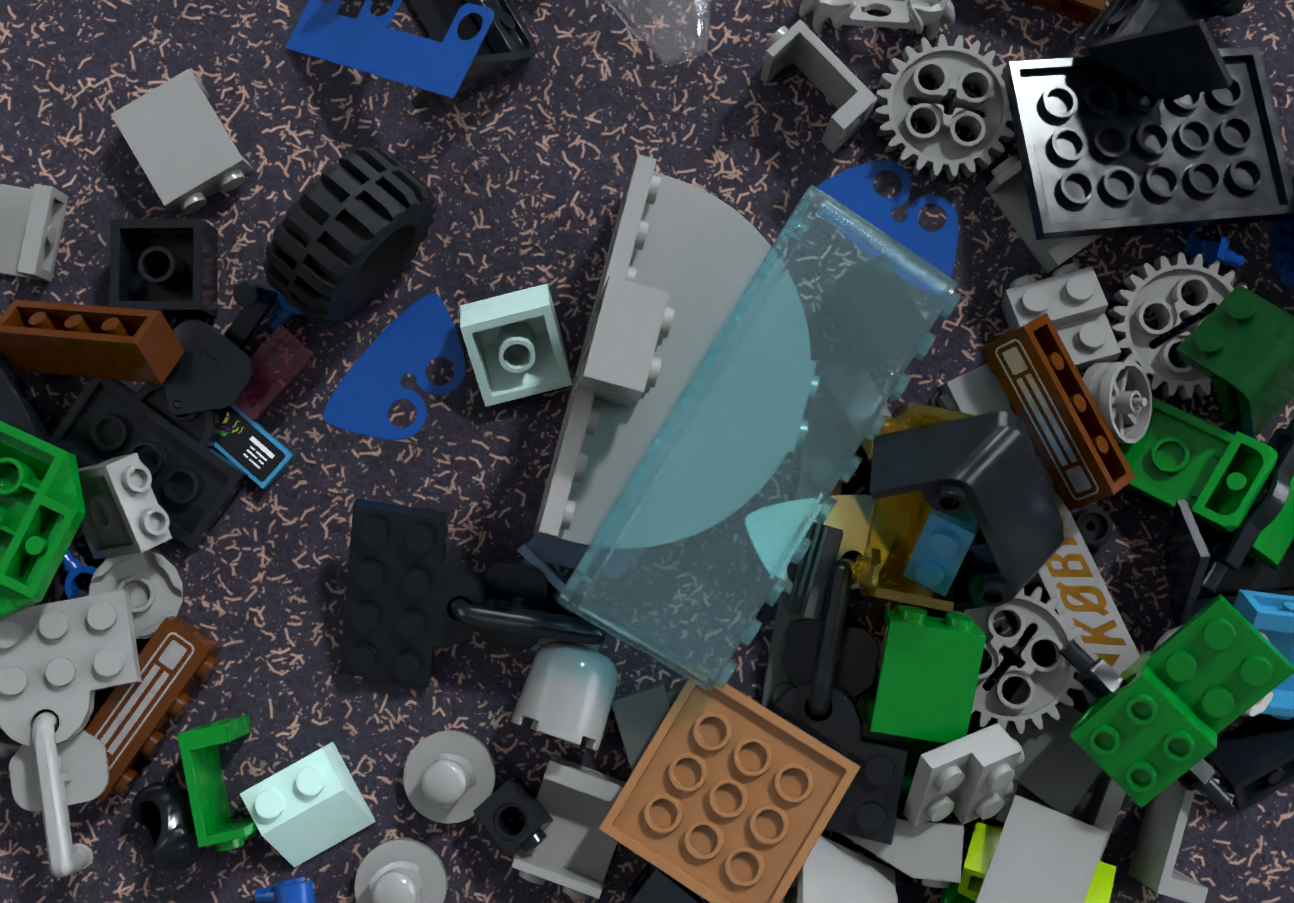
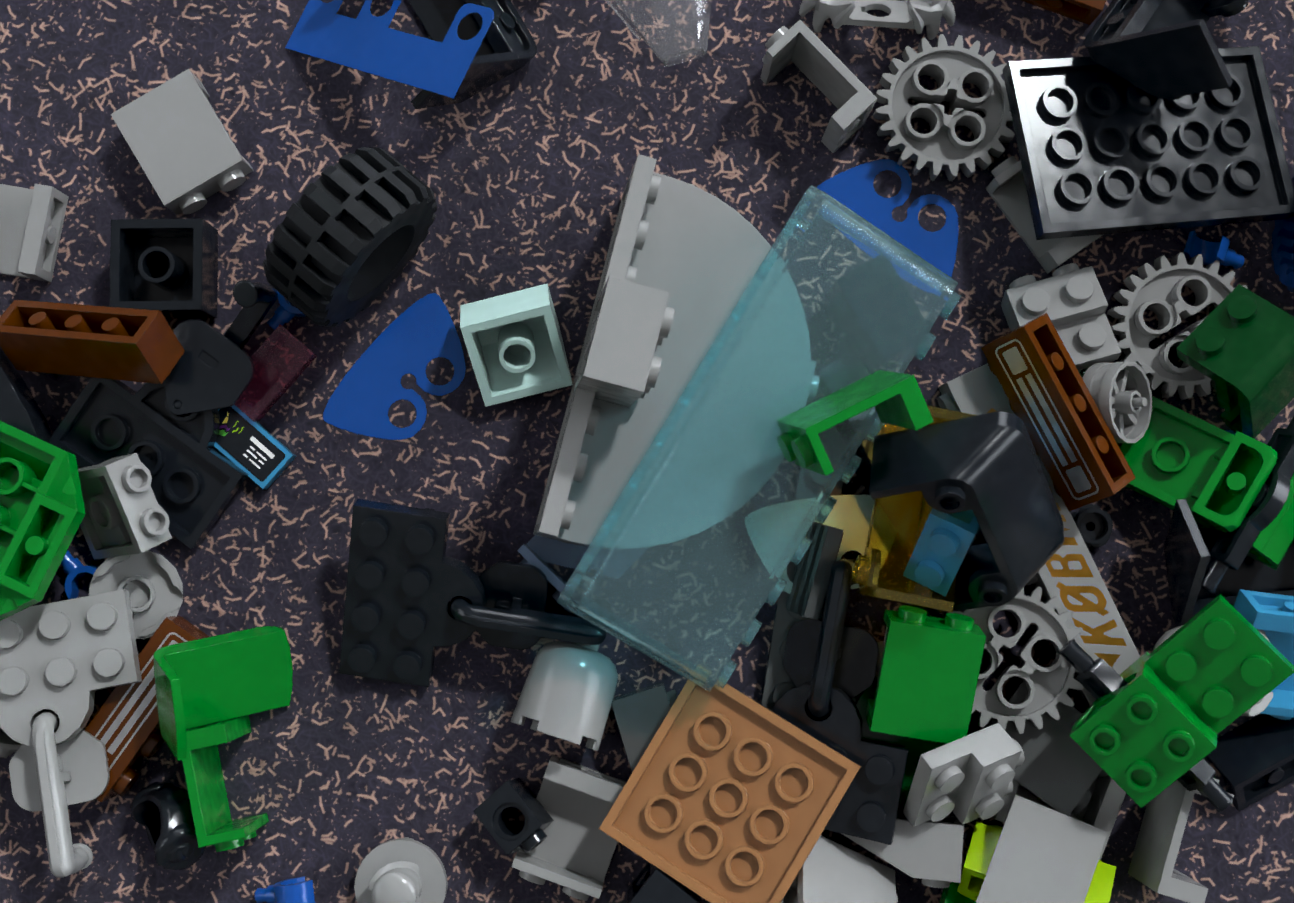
(220, 680): none -> green piece
(308, 806): light aqua slope -> none
(449, 776): light grey plate -> none
(891, 393): none -> green panel

